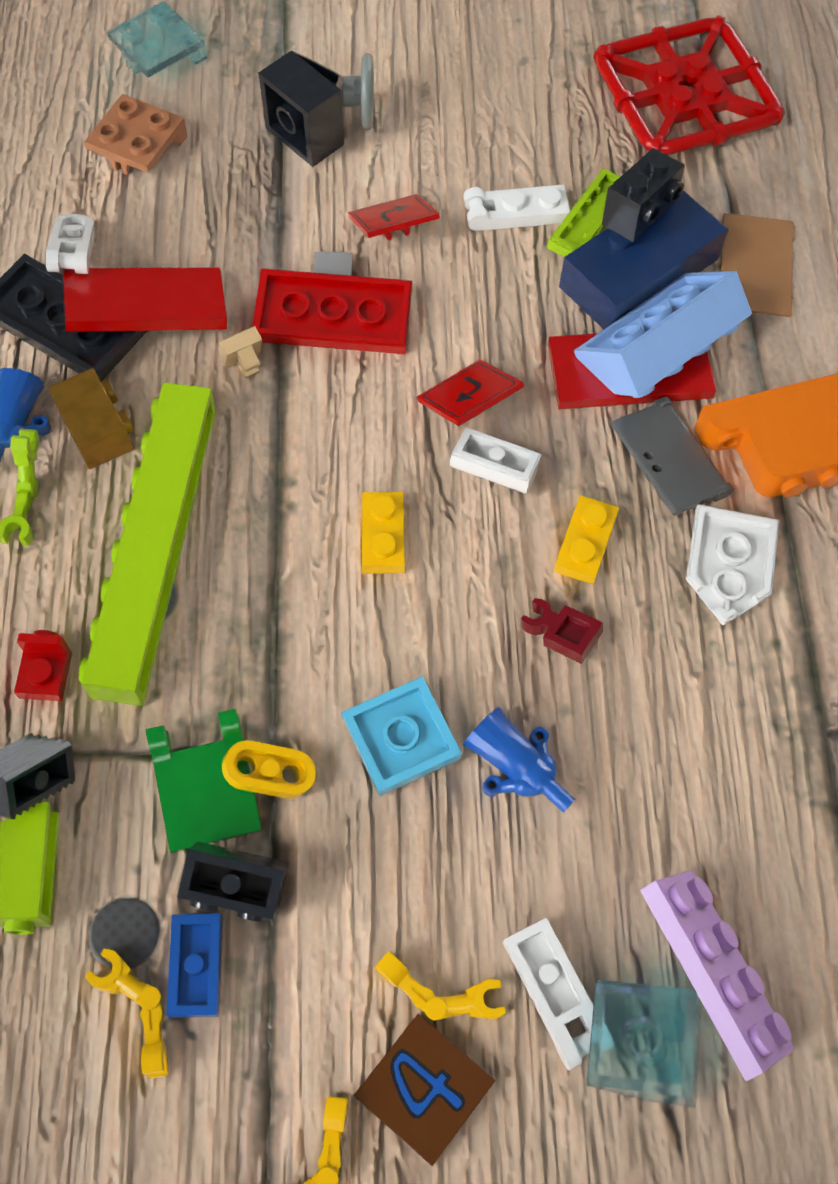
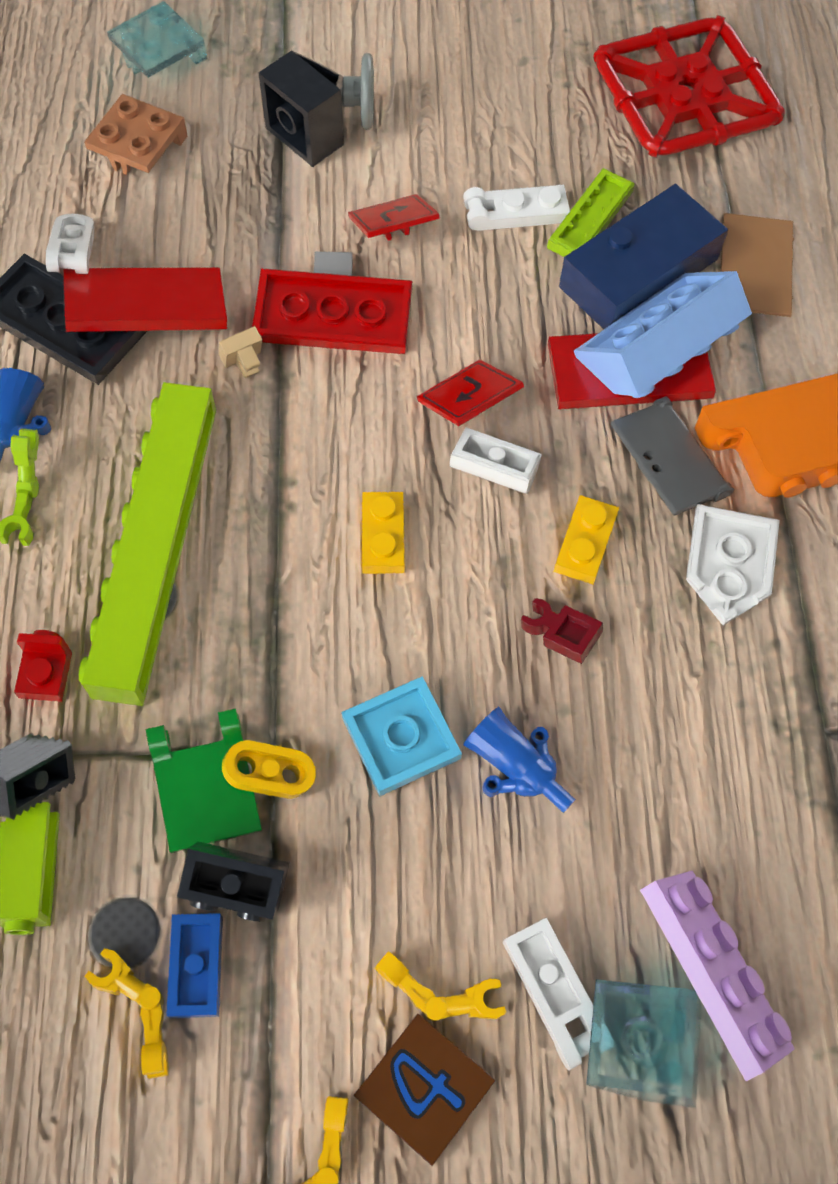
(92, 418): pearl gold brick -> none
(643, 194): black brick -> none

